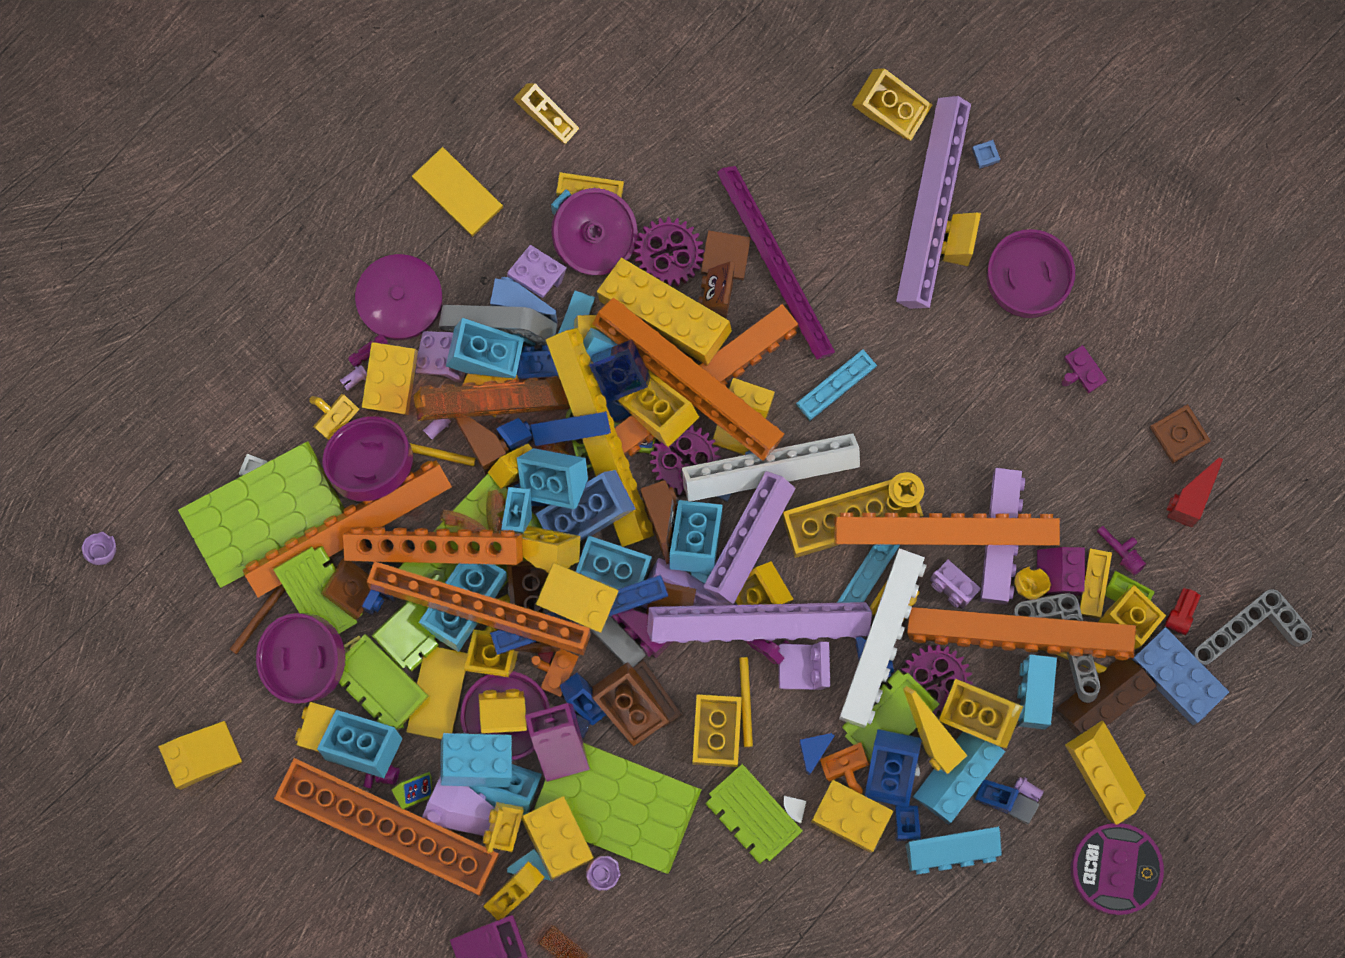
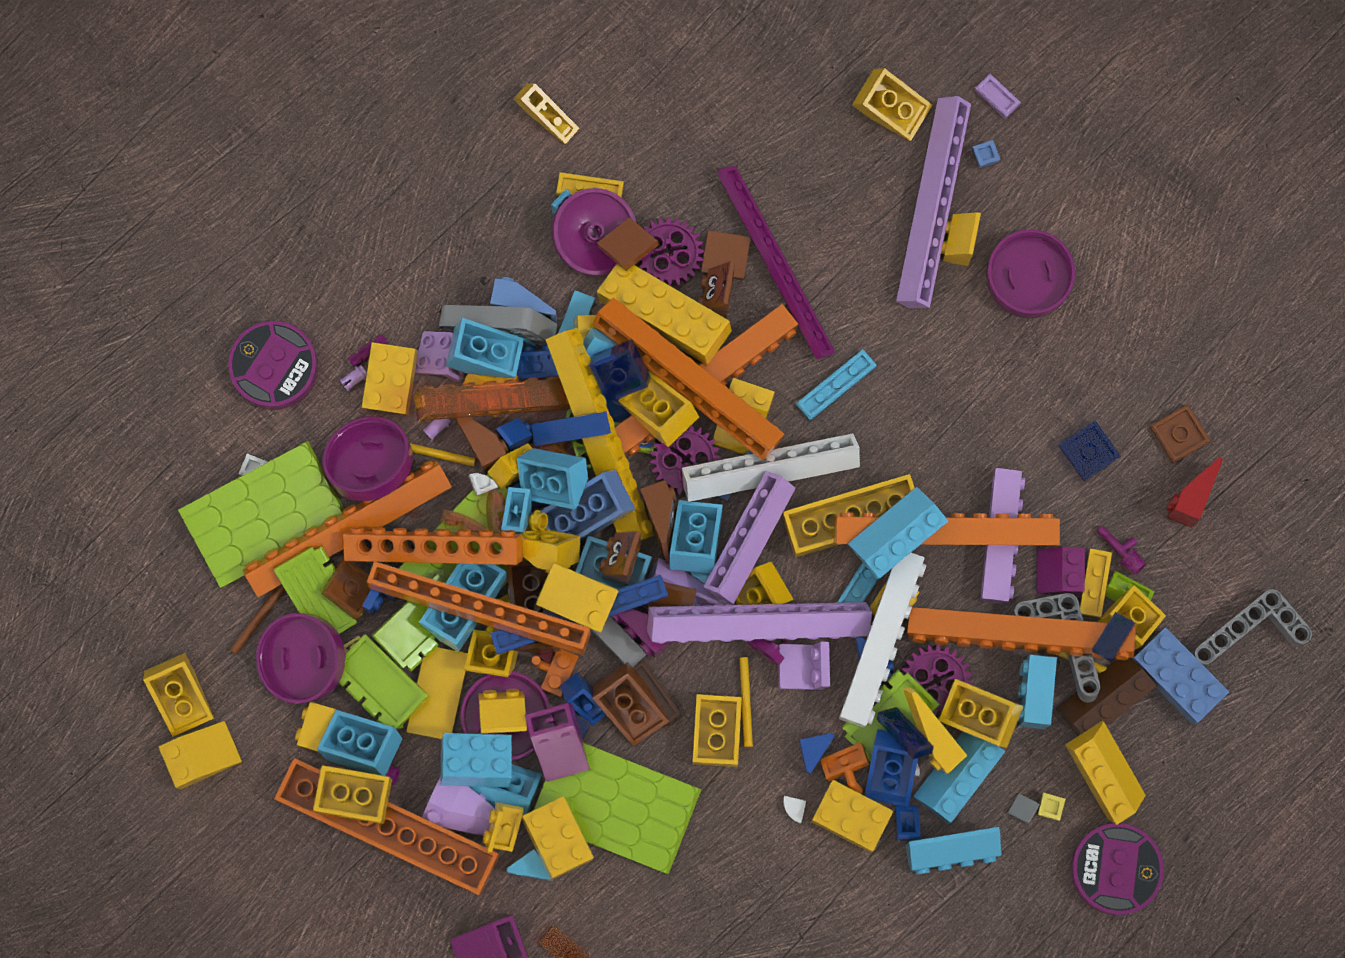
(99, 548): lavender hair -> none
(178, 694): none -> yellow slope
(273, 365): none -> piece
(335, 416): yellow plate -> none
(352, 794): none -> yellow brick
(398, 297): magenta dish -> none
(413, 790): slope -> none
(457, 191): yellow tile -> none
(482, 483): none -> white tile
(514, 891): yellow slope -> none
(537, 271): lavender bracket -> none
(538, 520): none -> yellow plate
(602, 872): lavender hair -> none
(621, 558): none -> dark orange slope
(627, 244): none -> dark orange tile
(754, 813): lime hinge -> none
(897, 532): none -> medium azure slope
(905, 479): yellow gear -> none
(905, 733): none -> clear blue plate
(954, 584): lavender bracket -> none
(997, 96): none -> lavender tile
(997, 796): blue slope -> none
(1028, 789): lavender pin -> none
(1032, 583): yellow hair -> none
(1051, 806): none -> light yellow plate
(1084, 370): magenta plate -> none
(1089, 451): none -> clear blue plate
(1113, 637): none -> clear blue tile
(1181, 616): red piece -> none

